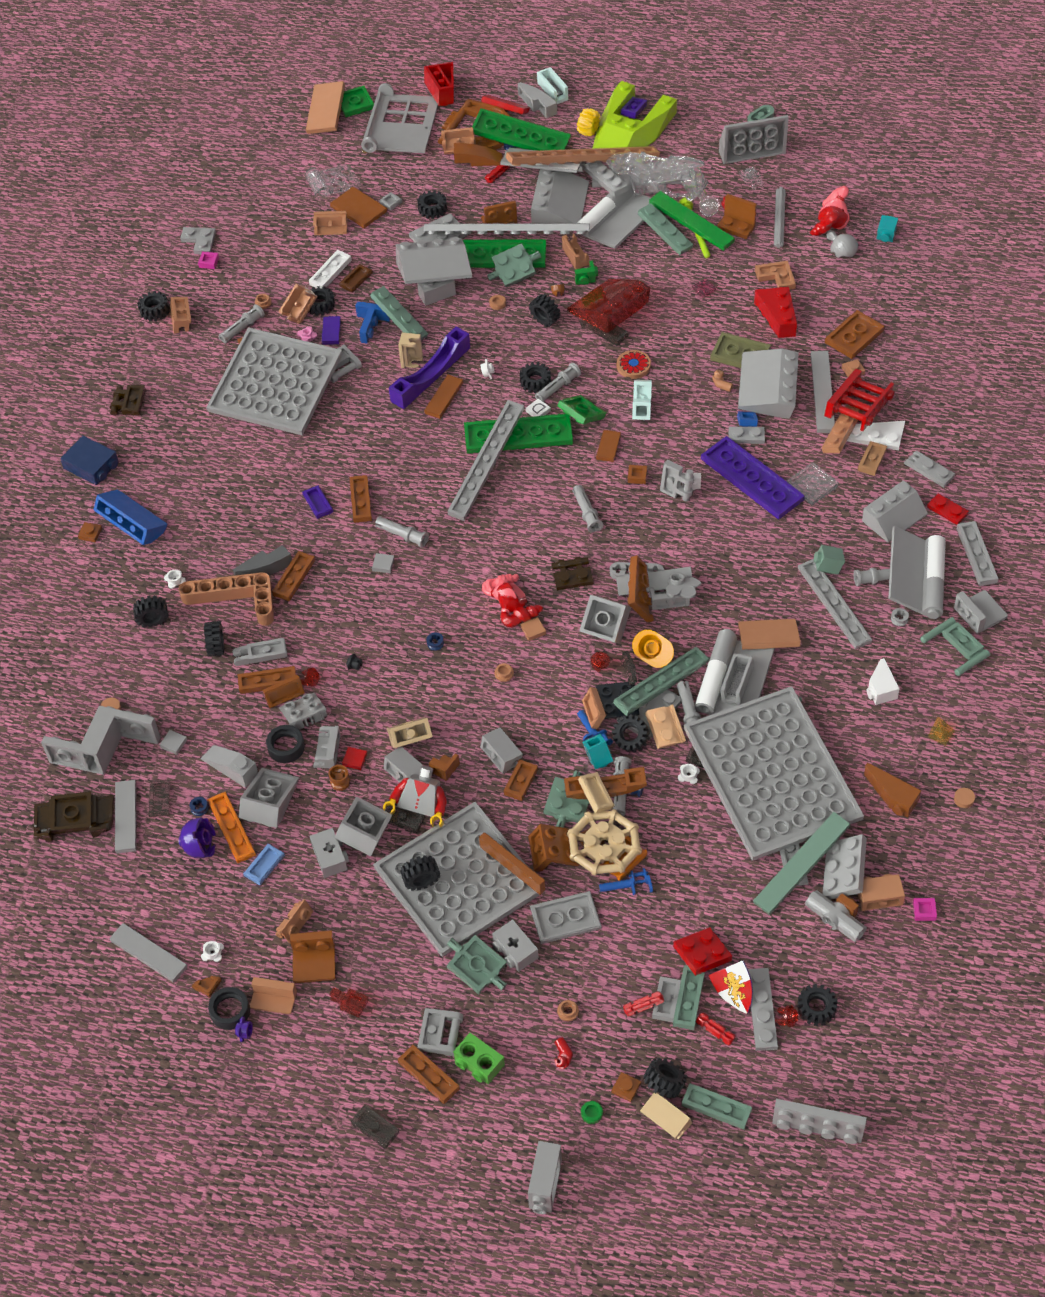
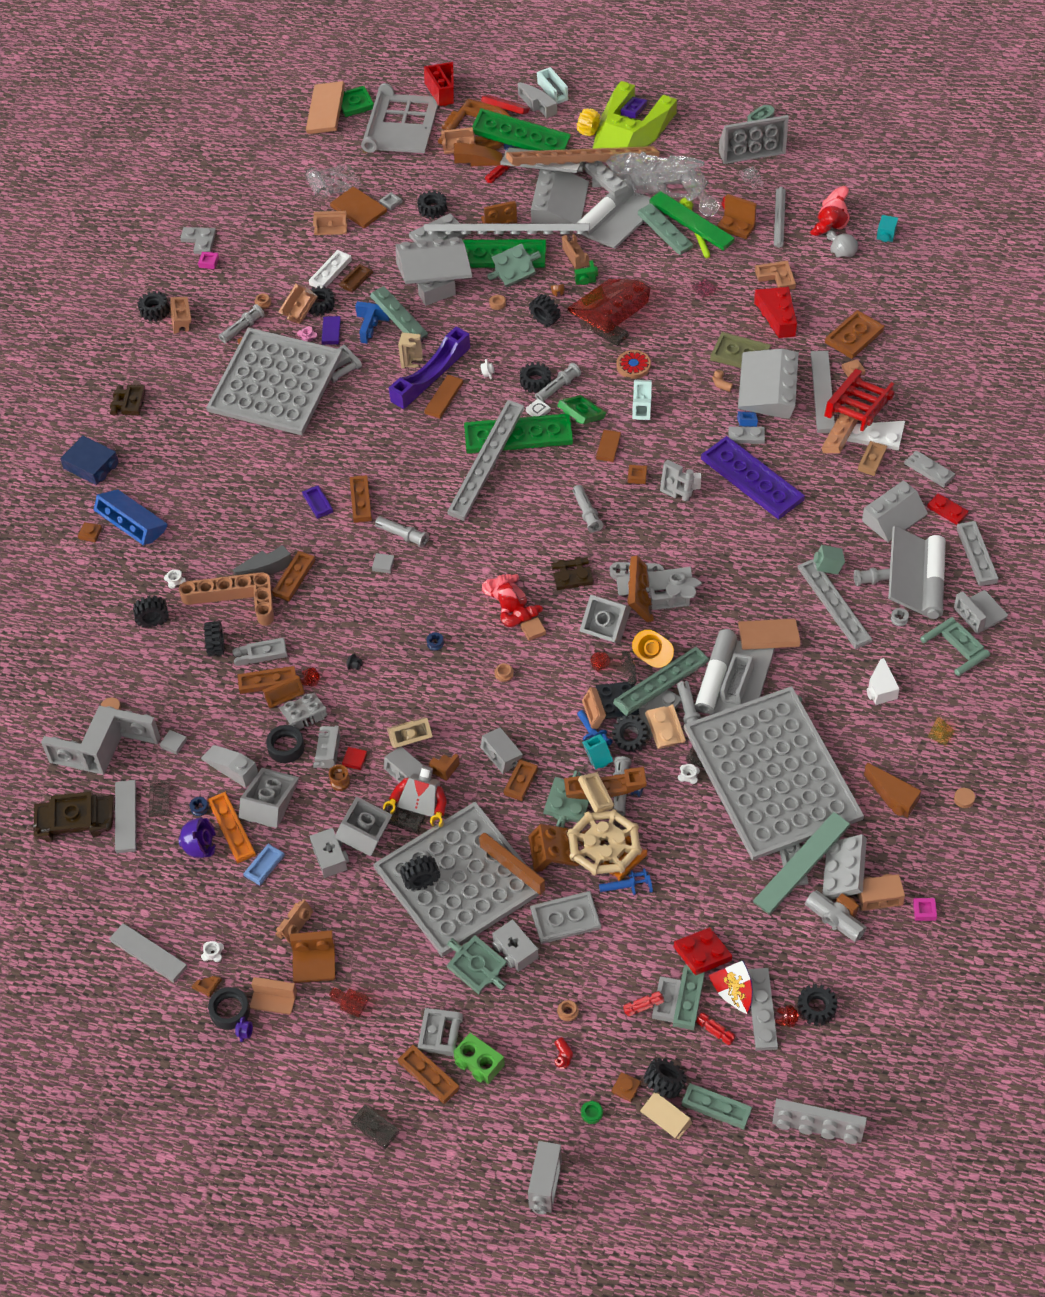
(813, 483): clear plate -> none

